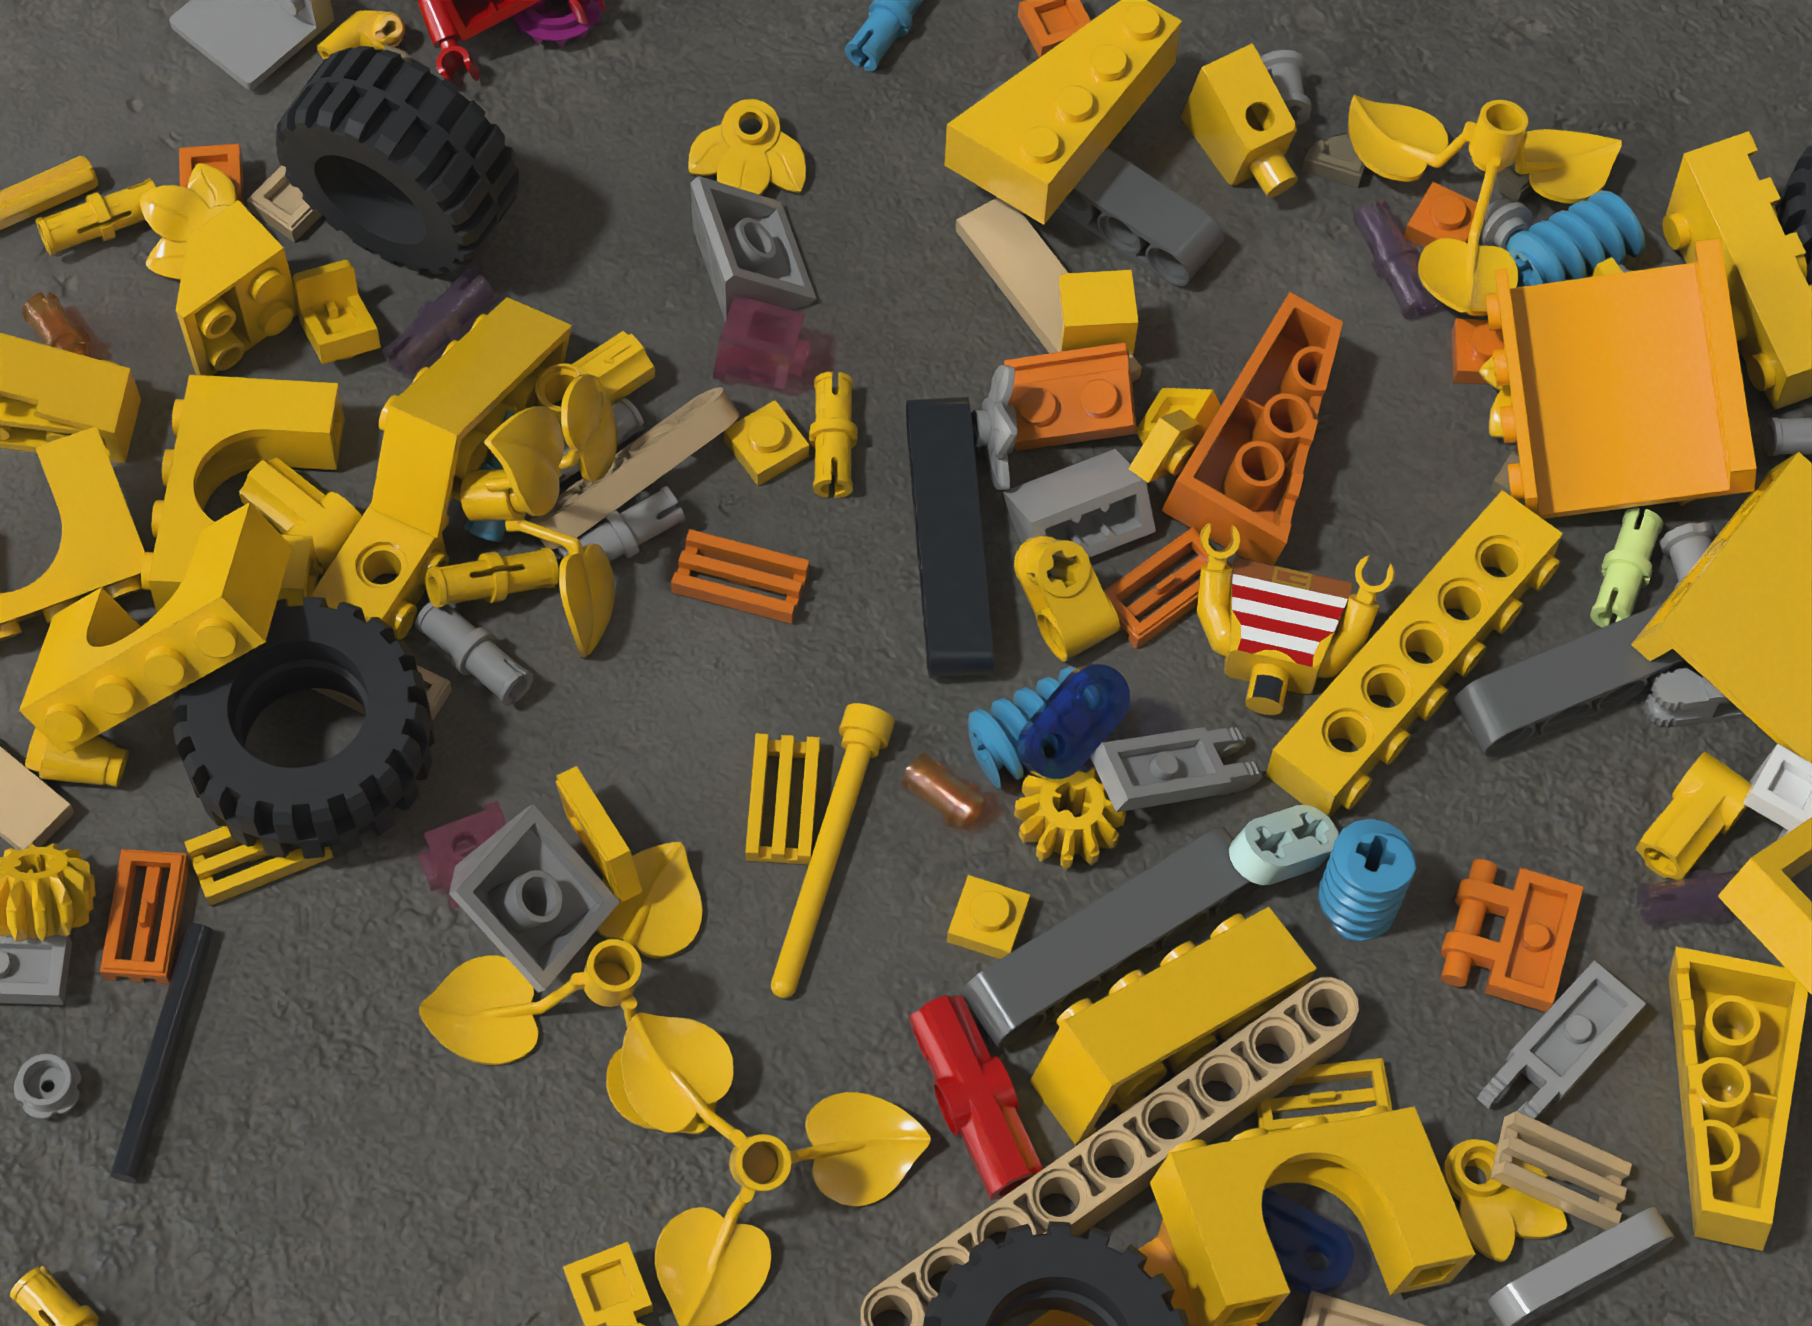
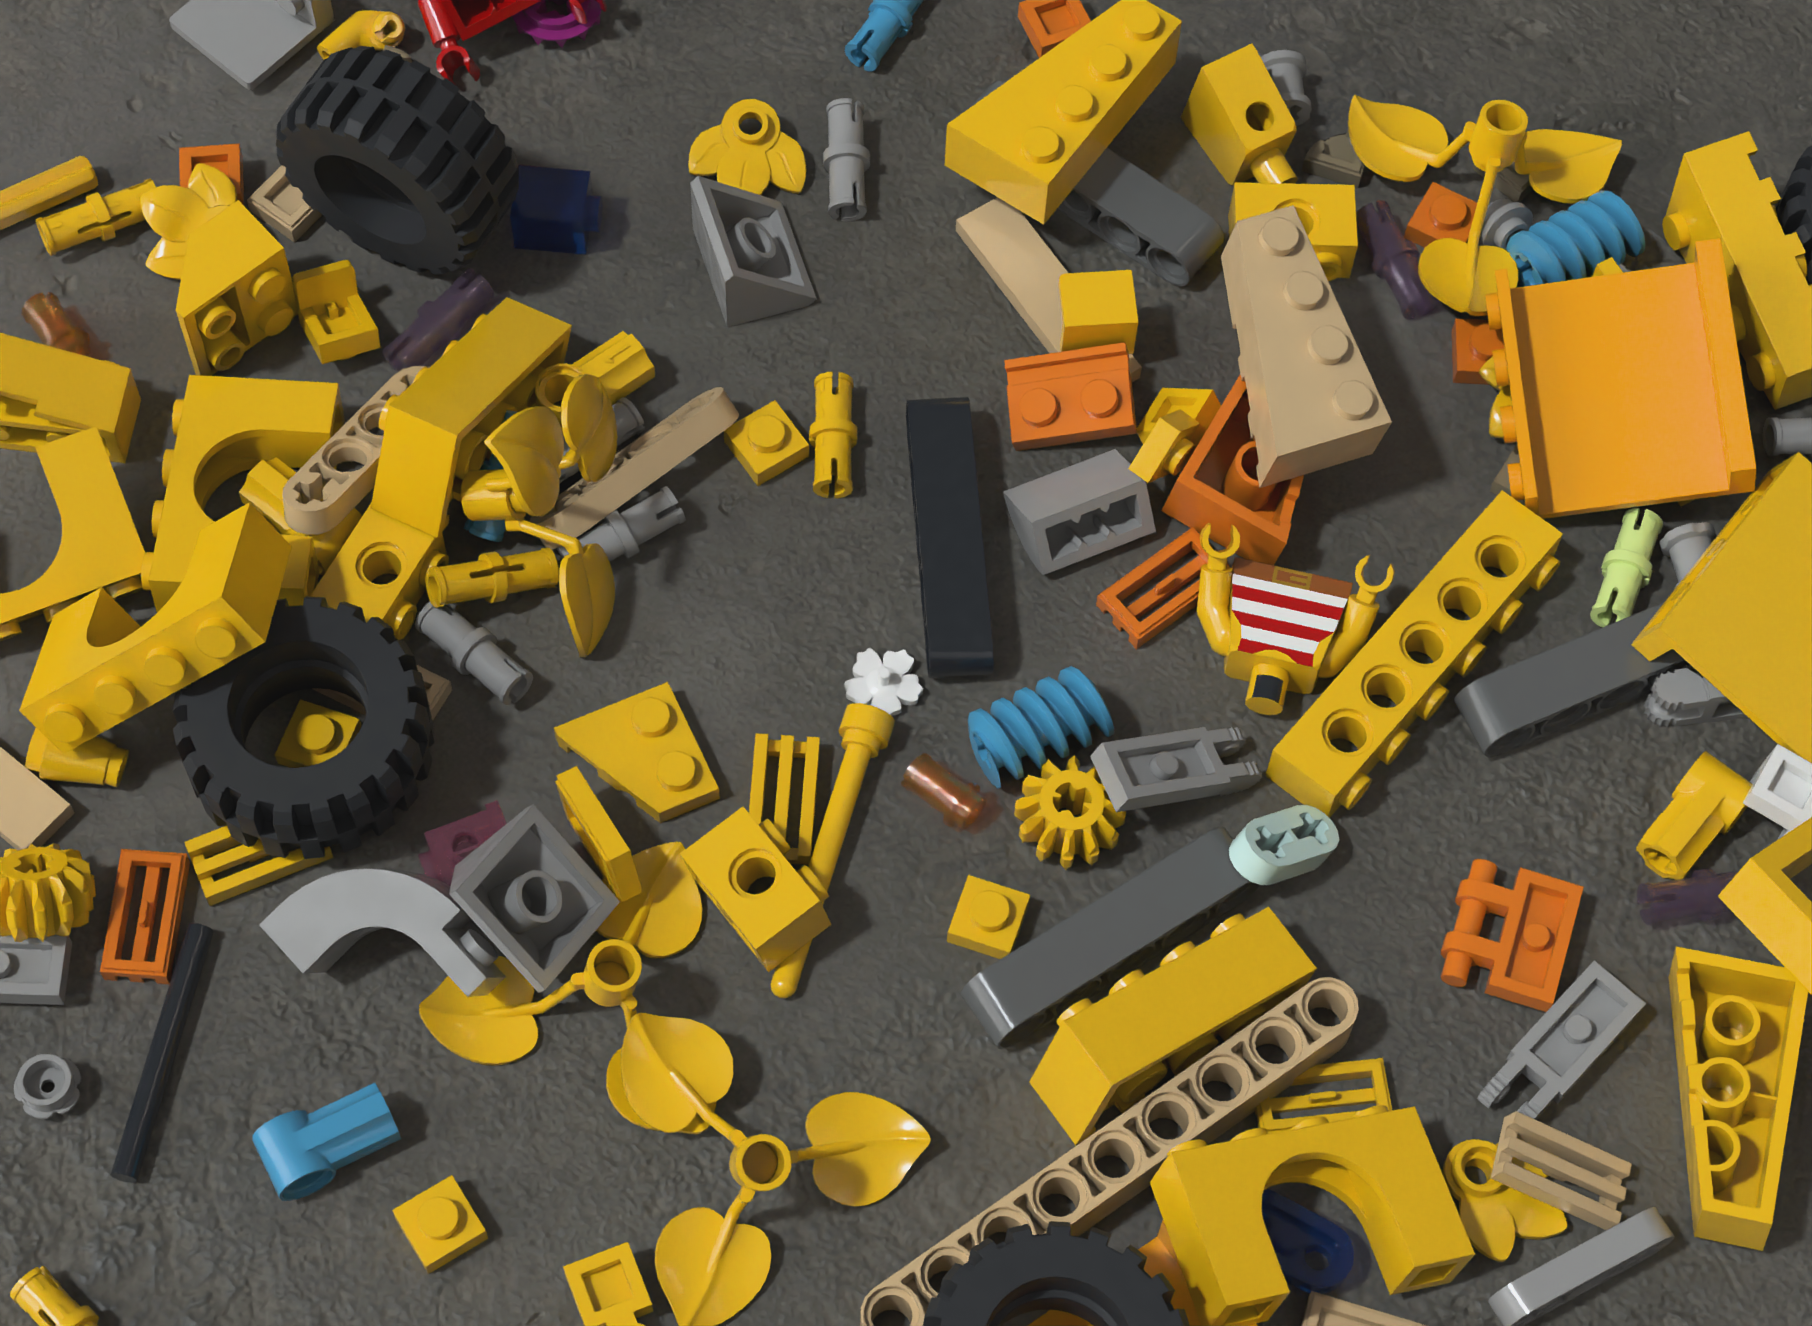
(308, 1148): none -> dark azure piece
(315, 735): none -> yellow plate
(339, 909): none -> light grey arch
(341, 489): none -> tan beam
(440, 1224): none -> yellow plate
(555, 210): none -> clear blue brick
(644, 751): none -> yellow wing
(744, 555): orange tile -> none
(761, 343): clear pink brick -> none
(768, 922): none -> yellow brick
(846, 159): none -> light grey pin
(886, 683): none -> white plant
(975, 1095): red piece -> none
(996, 426): light grey plate -> none
(1070, 604): yellow piece -> none
(1072, 723): clear blue plate -> none
(1297, 355): none -> tan wedge
(1324, 210): none -> yellow brick
(1366, 879): dark azure piece -> none

